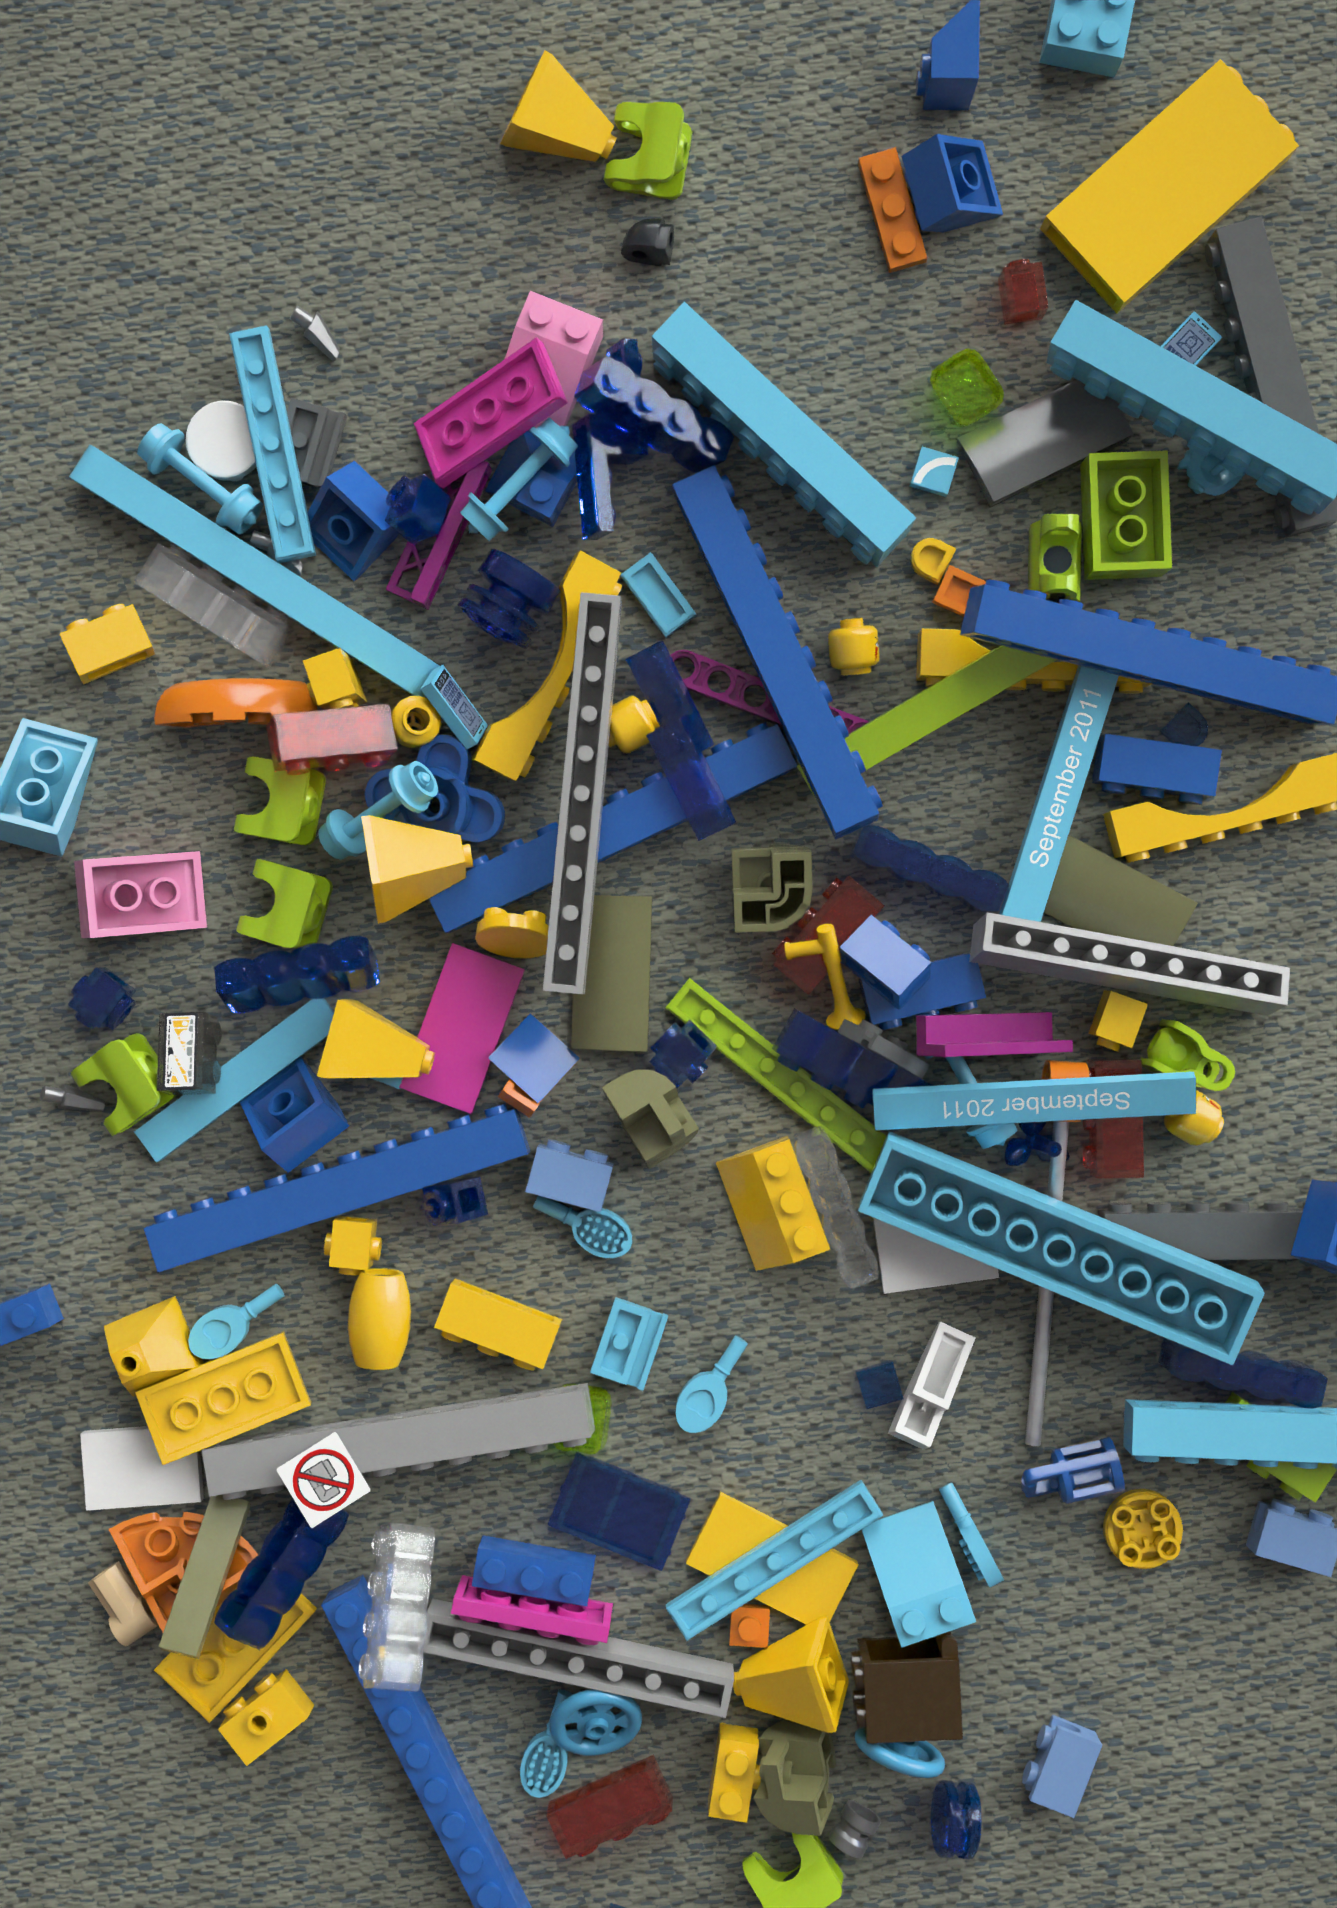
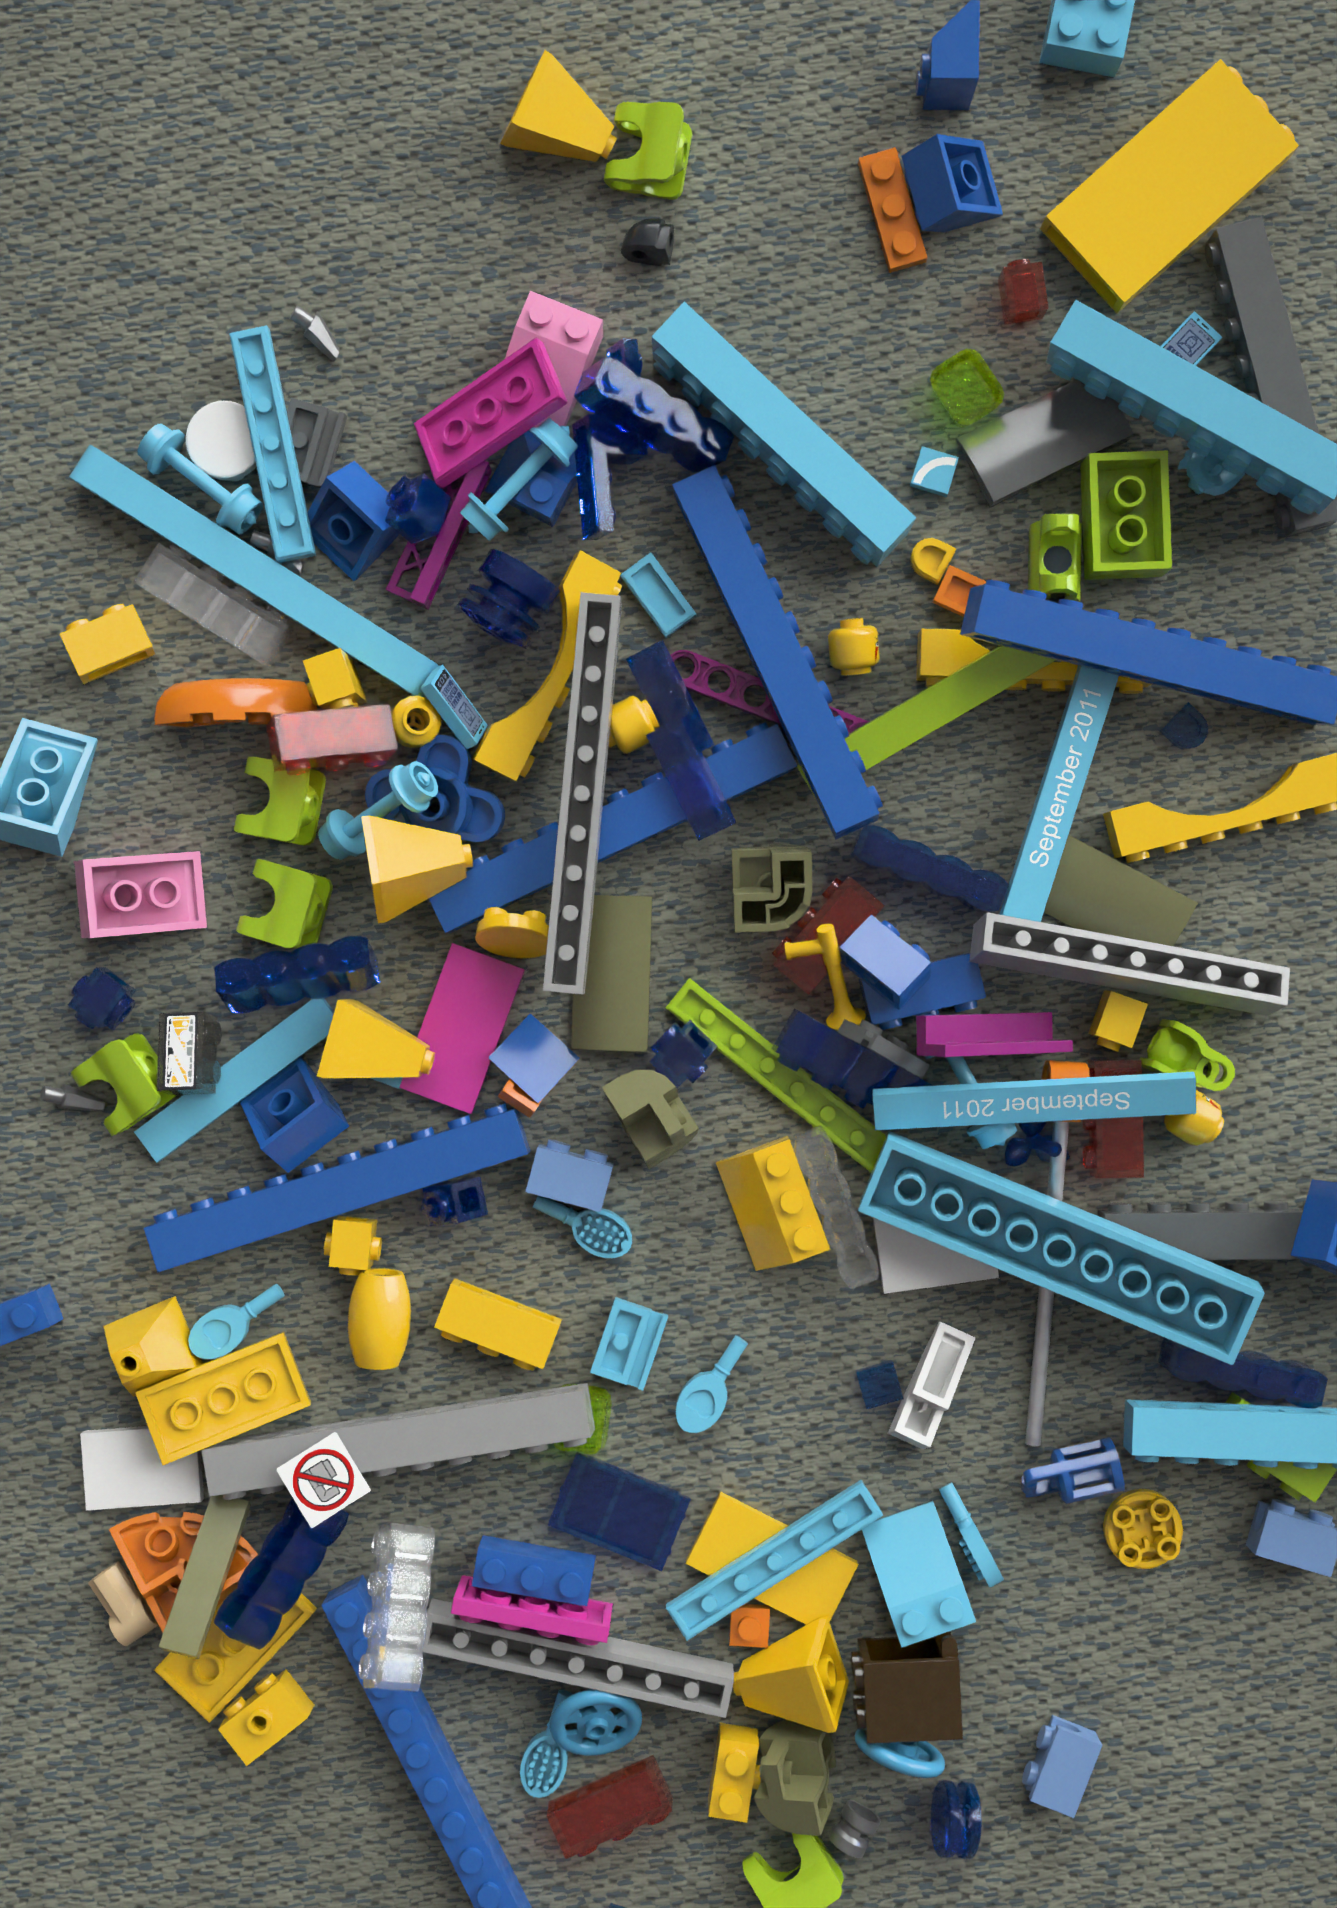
(1156, 768): blue brick -> none

